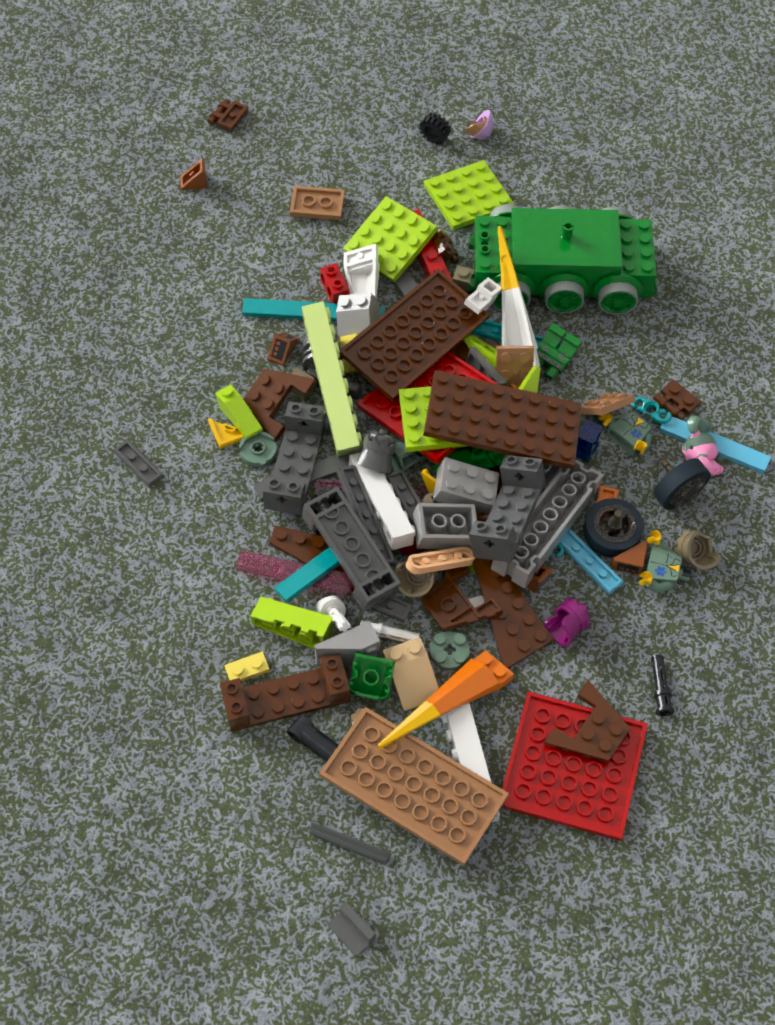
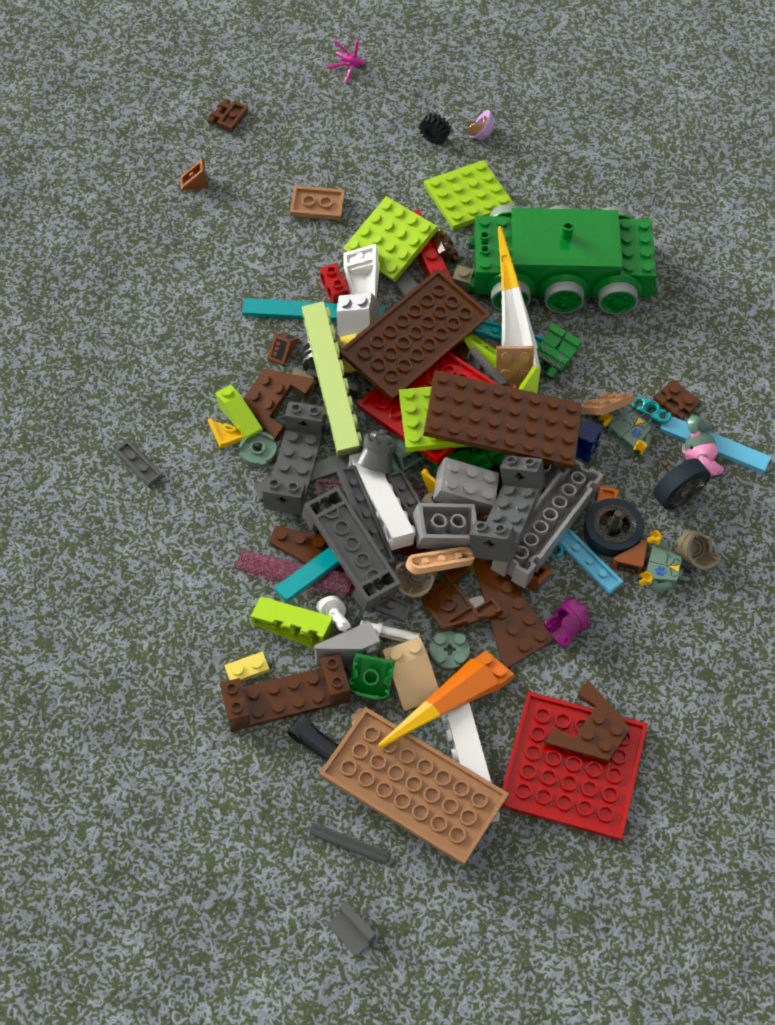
(351, 60): none -> dark pink plant
(483, 296): white brick -> none
(662, 694): black pin -> none

